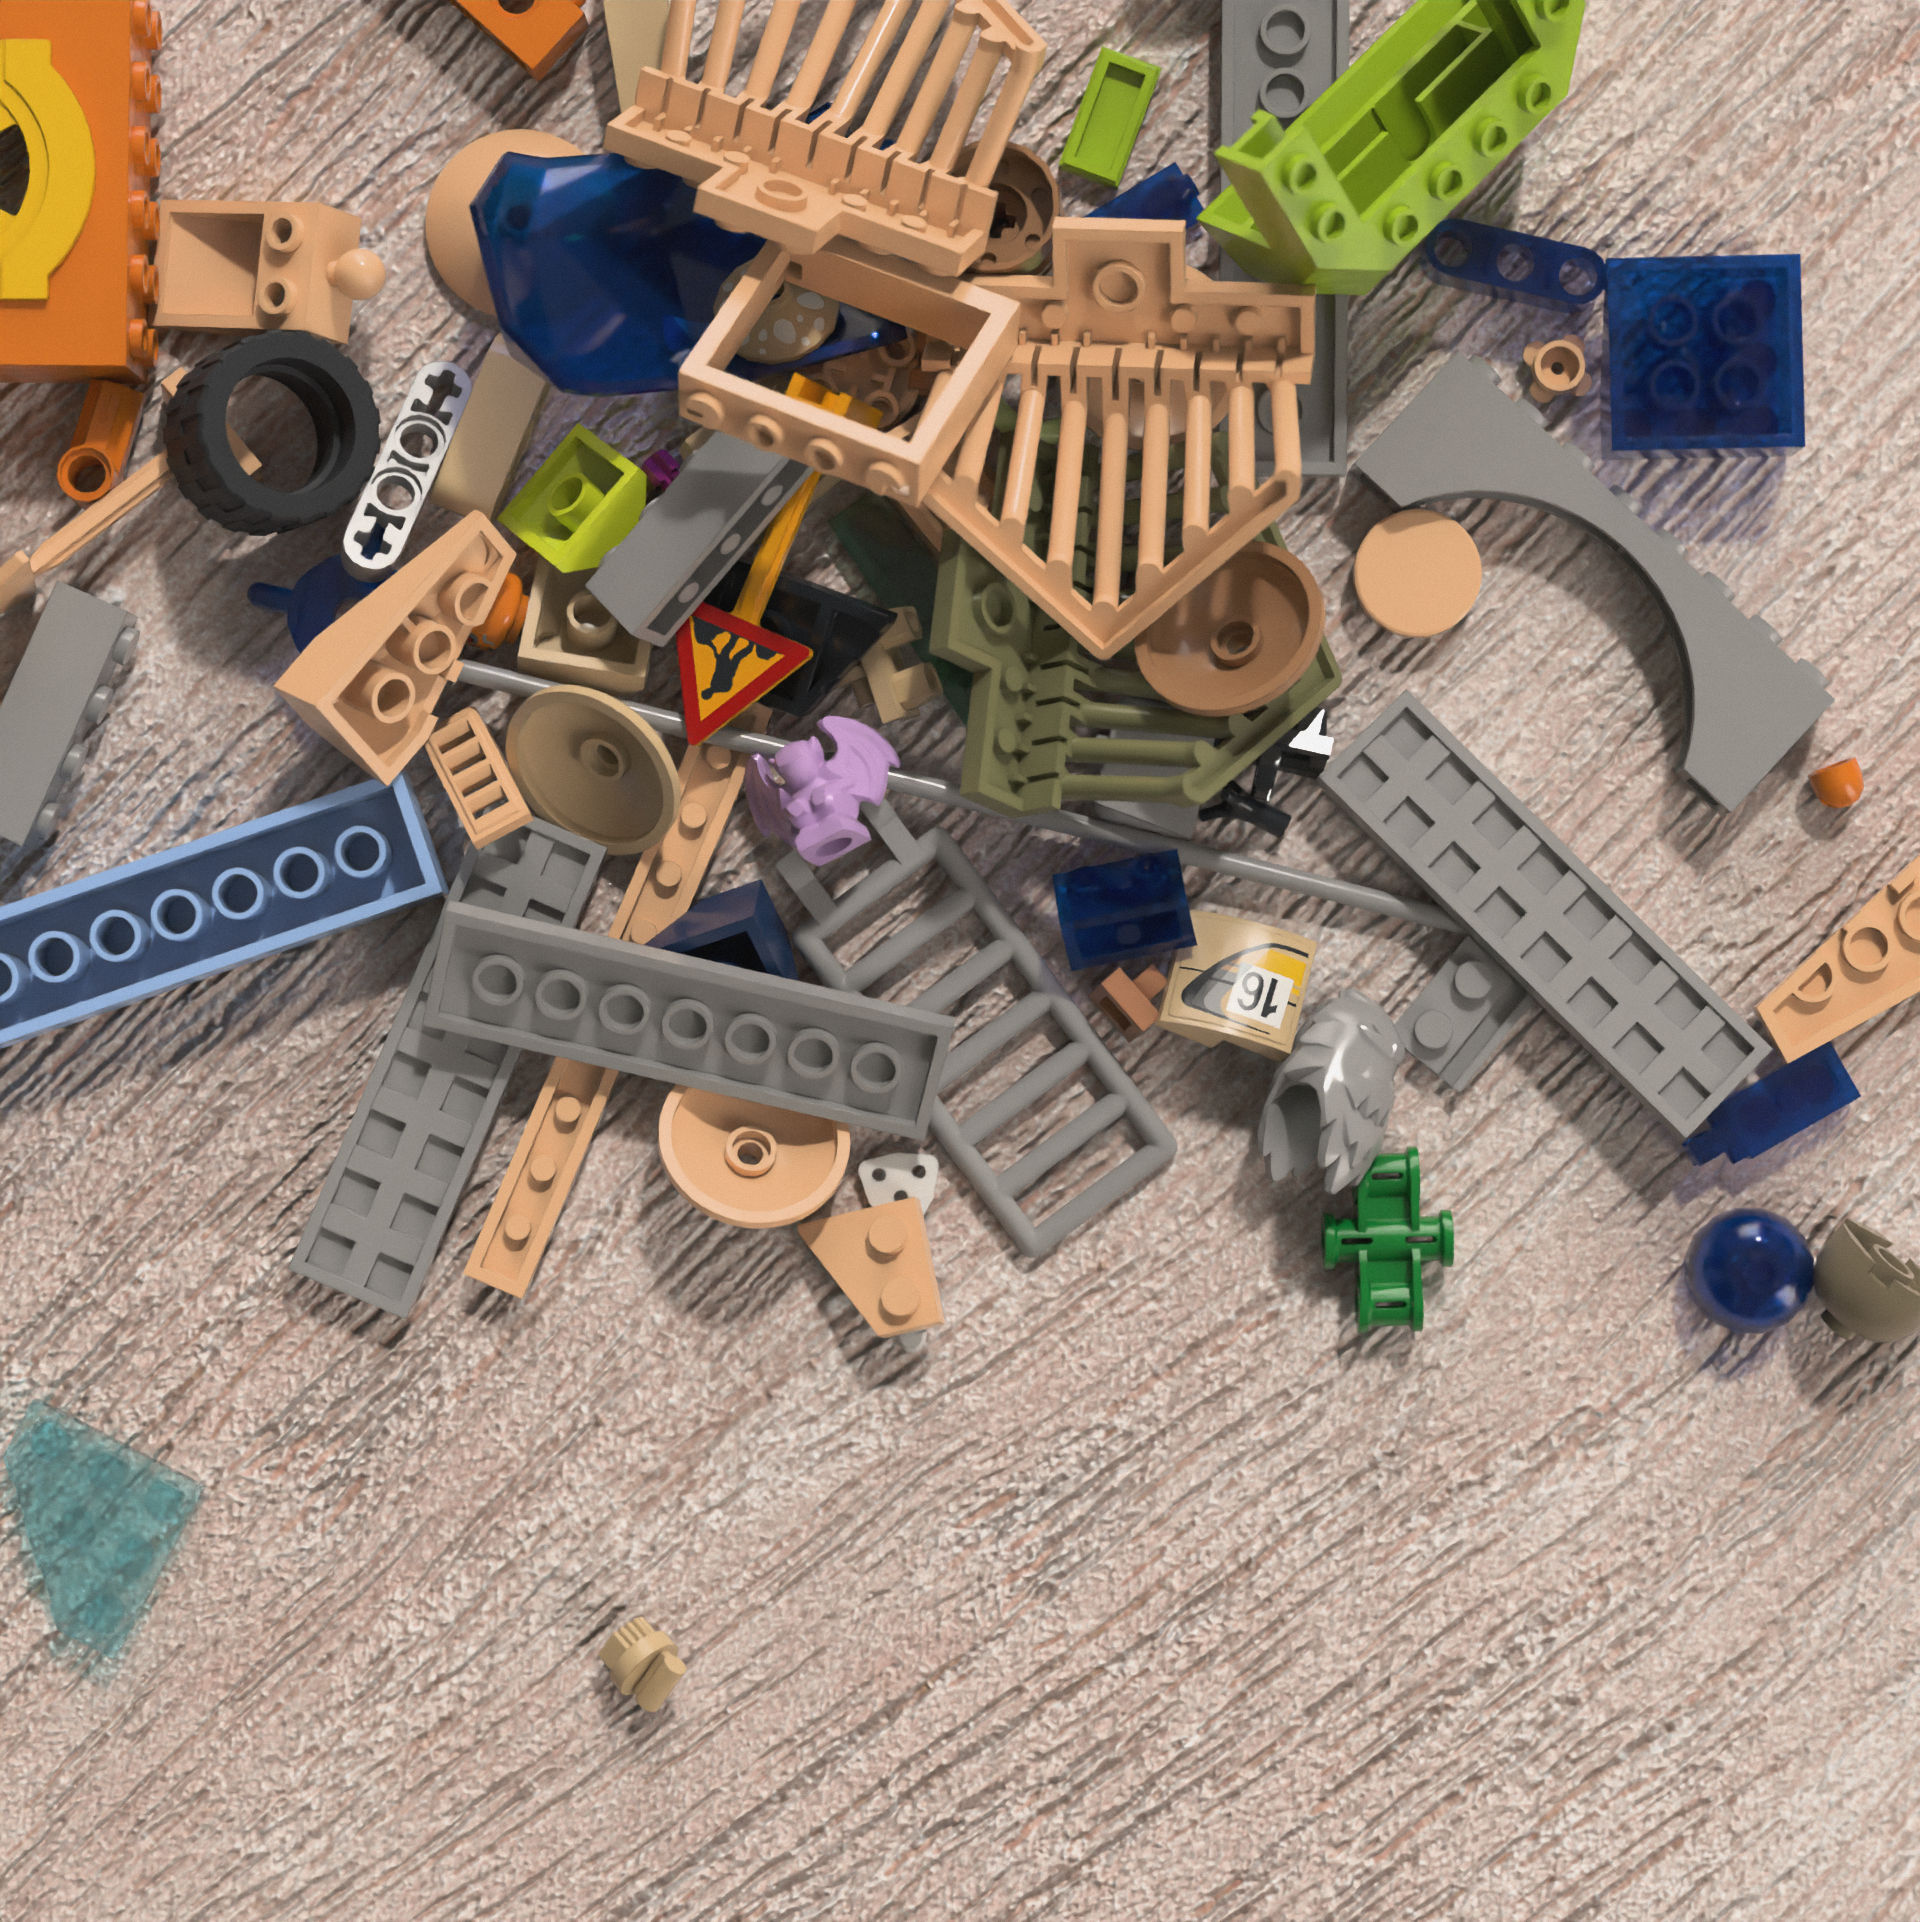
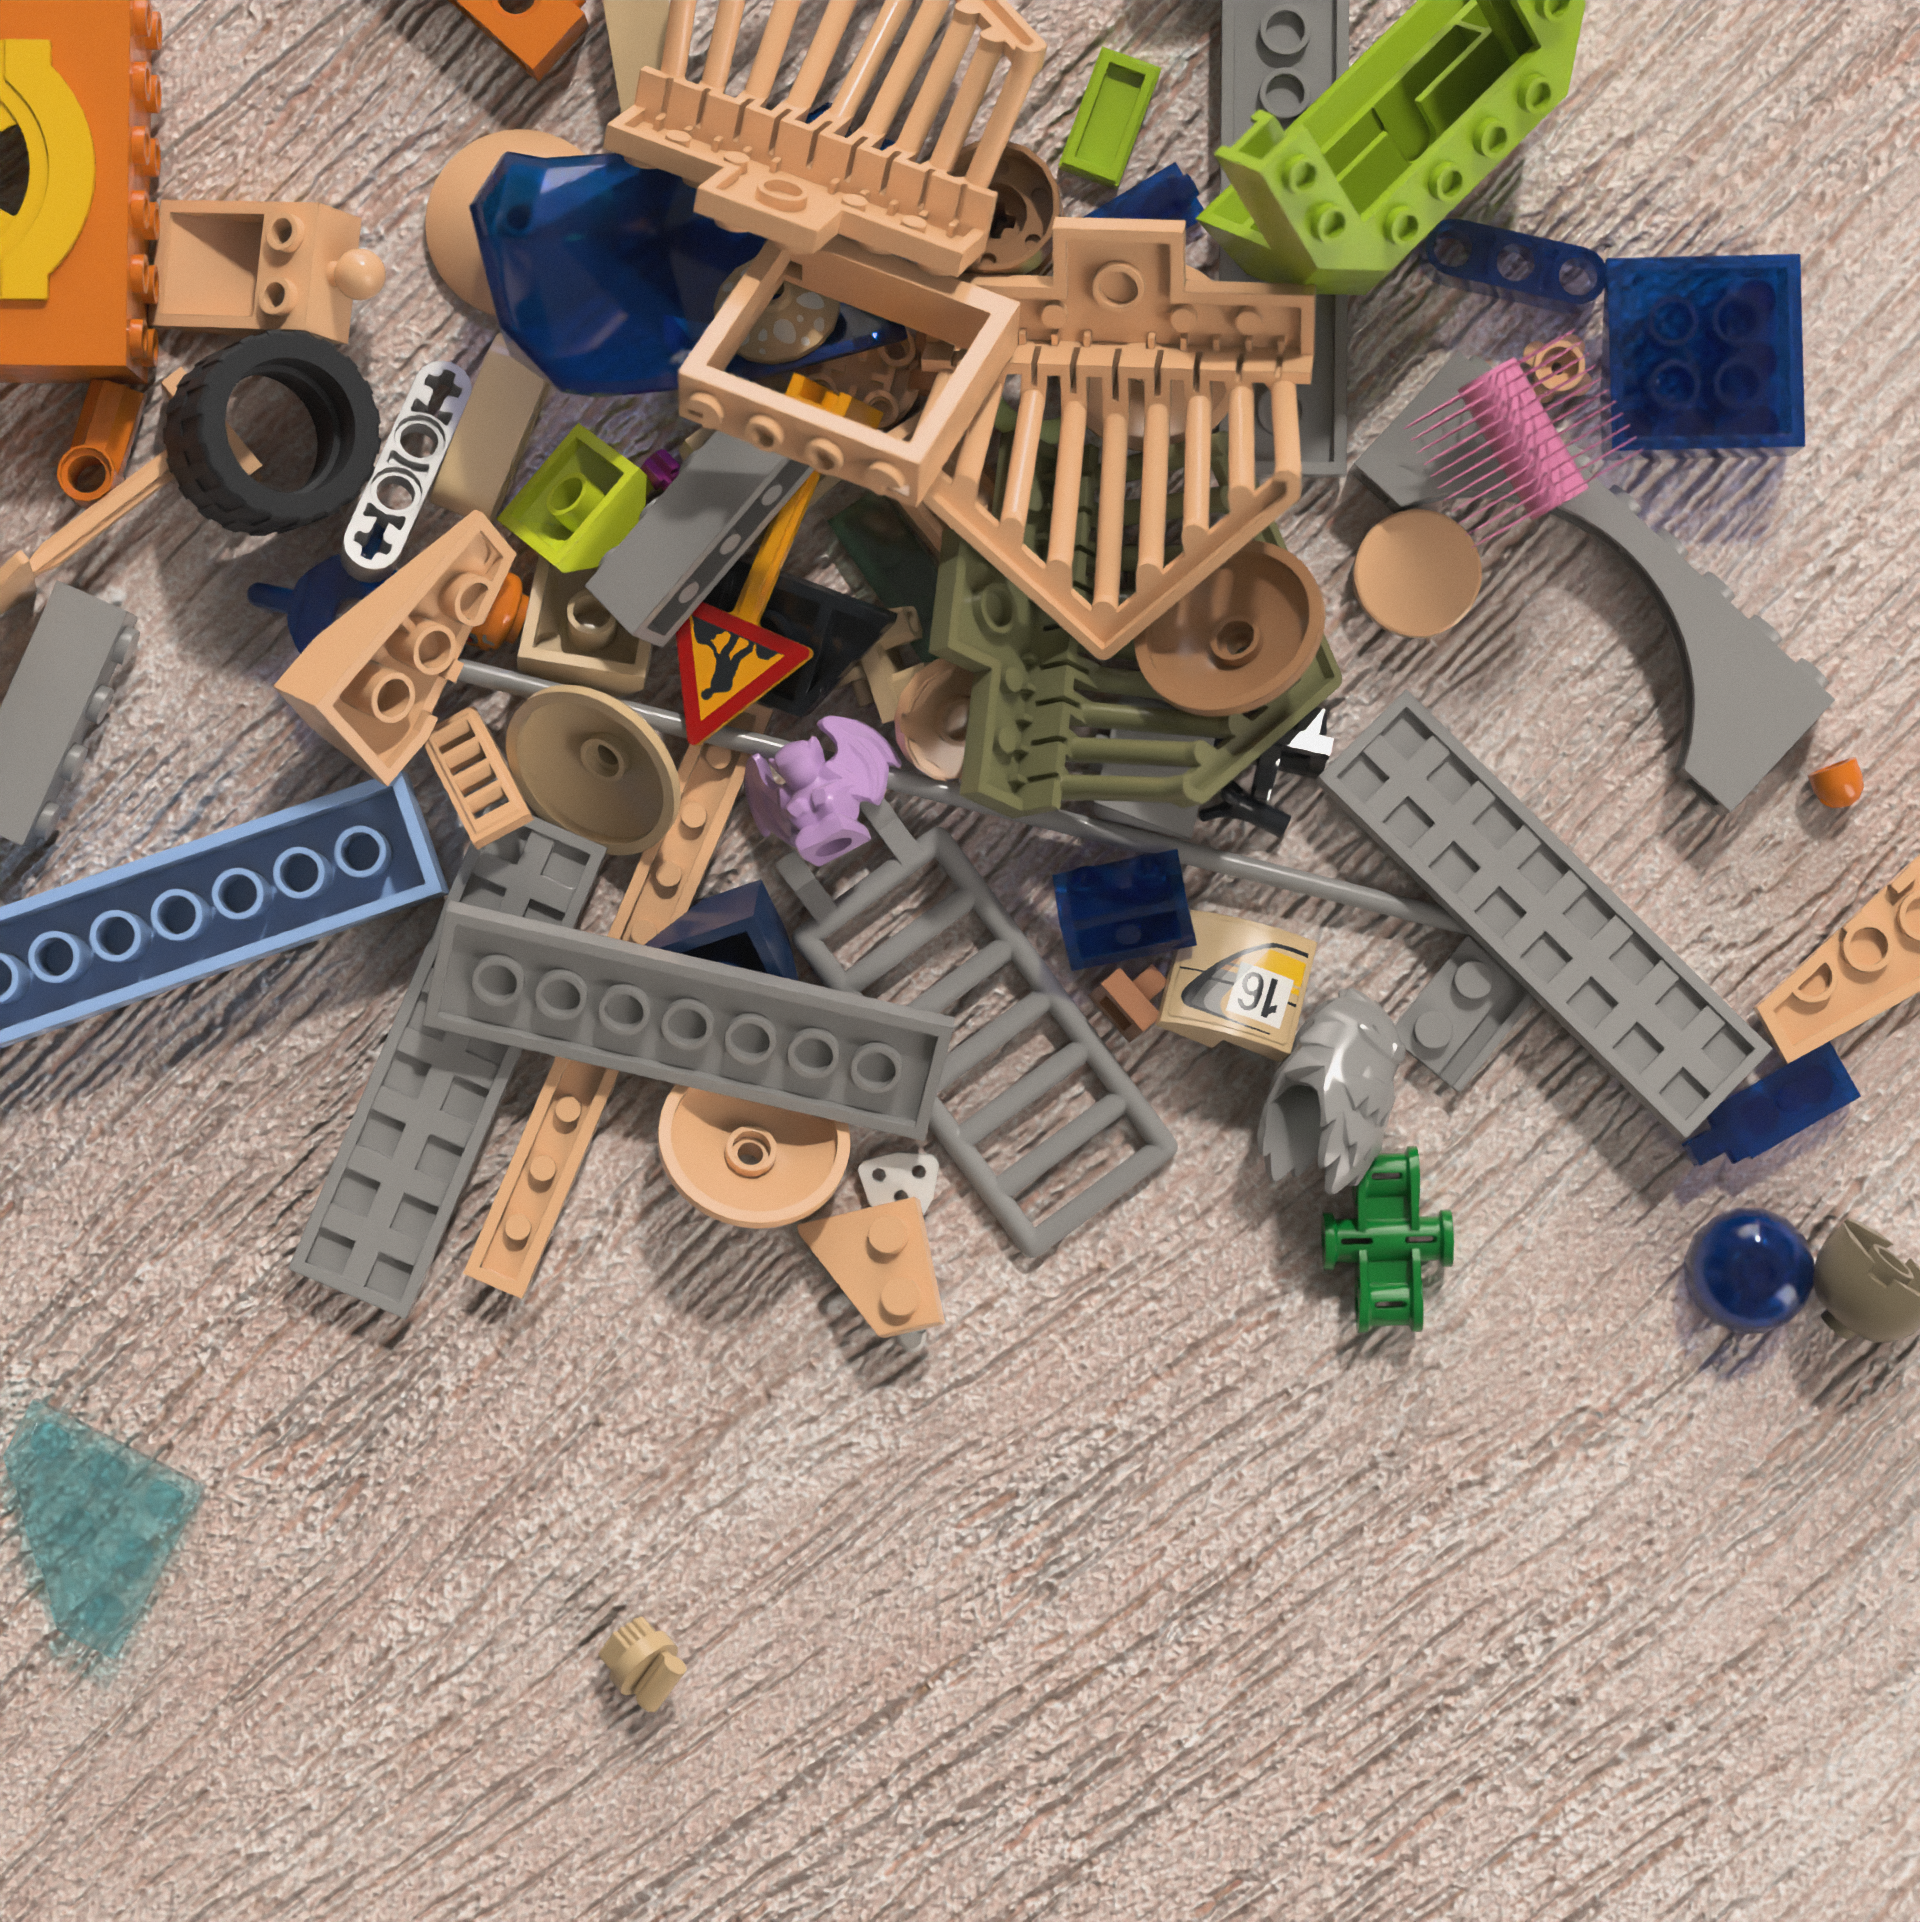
(934, 719): none -> light nougat tile
(1522, 436): none -> bright pink piece

